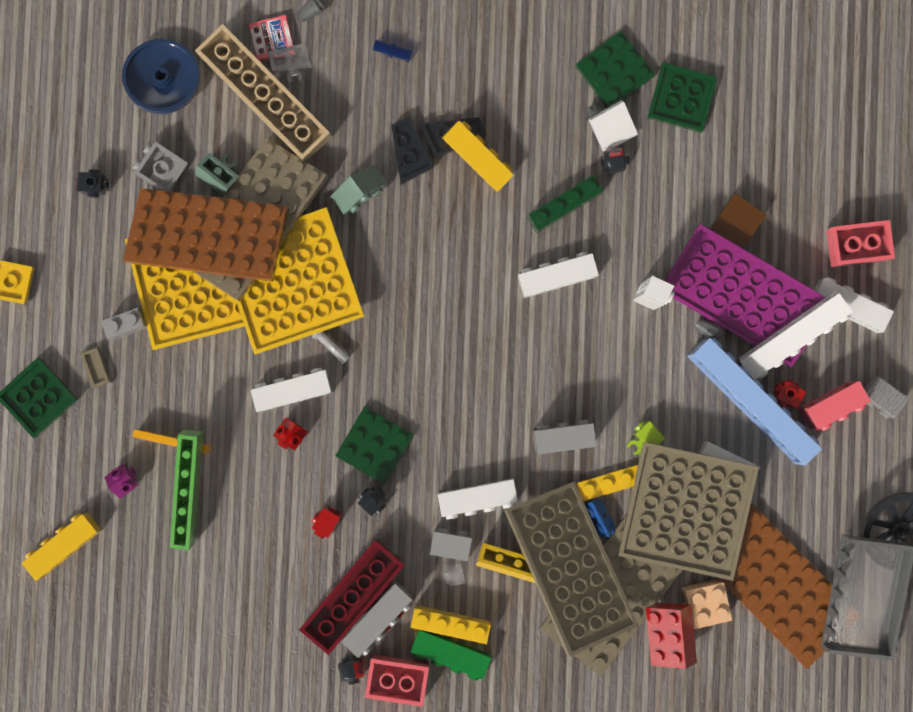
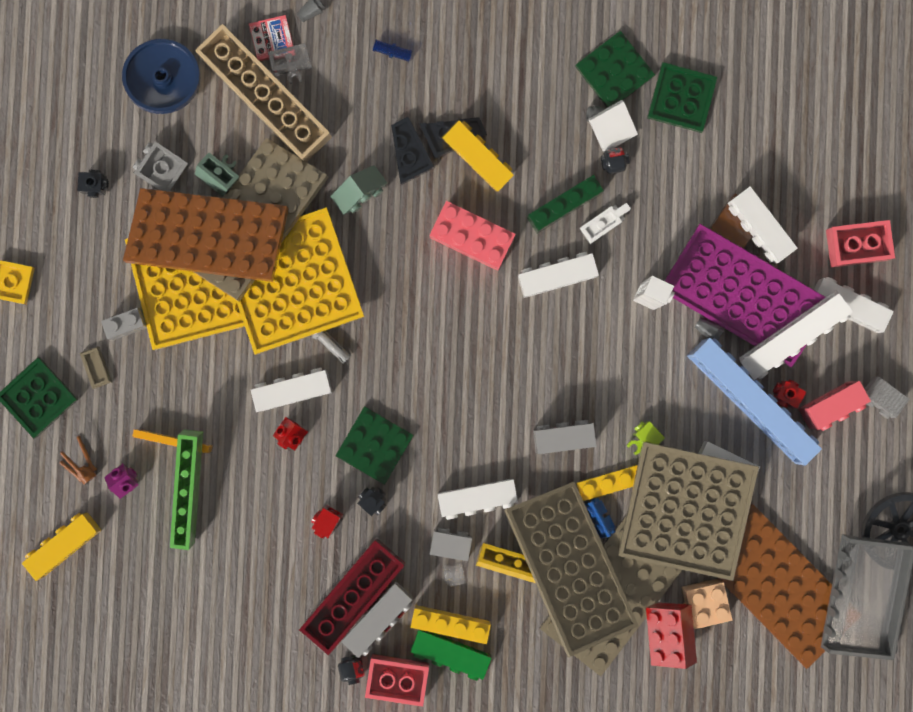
(84, 473): none -> dark orange plant
(472, 235): none -> coral brick
(604, 222): none -> white hinge
(762, 226): none -> white brick

